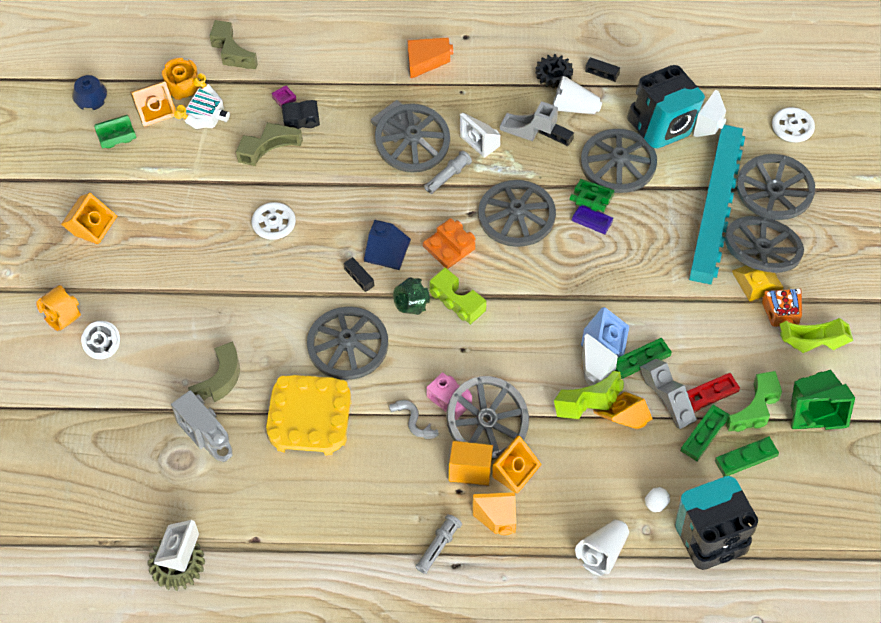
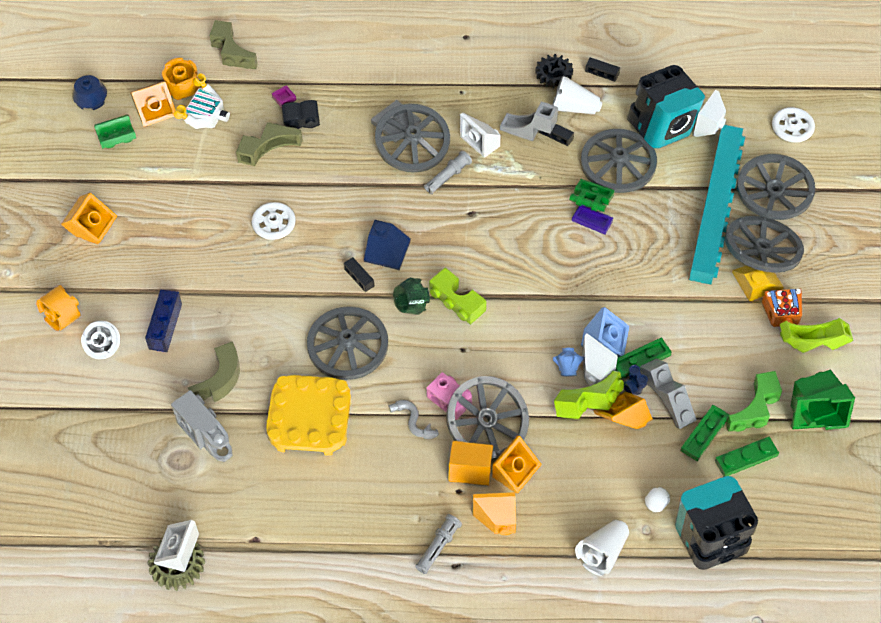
(163, 320): none -> clear blue brick
(428, 54): orange slope -> none
(450, 243): orange plate -> none
(517, 211): dark grey wheel -> none
(568, 362): none -> medium blue rock
(636, 382): none -> dark blue plate
(713, 391): red plate -> none

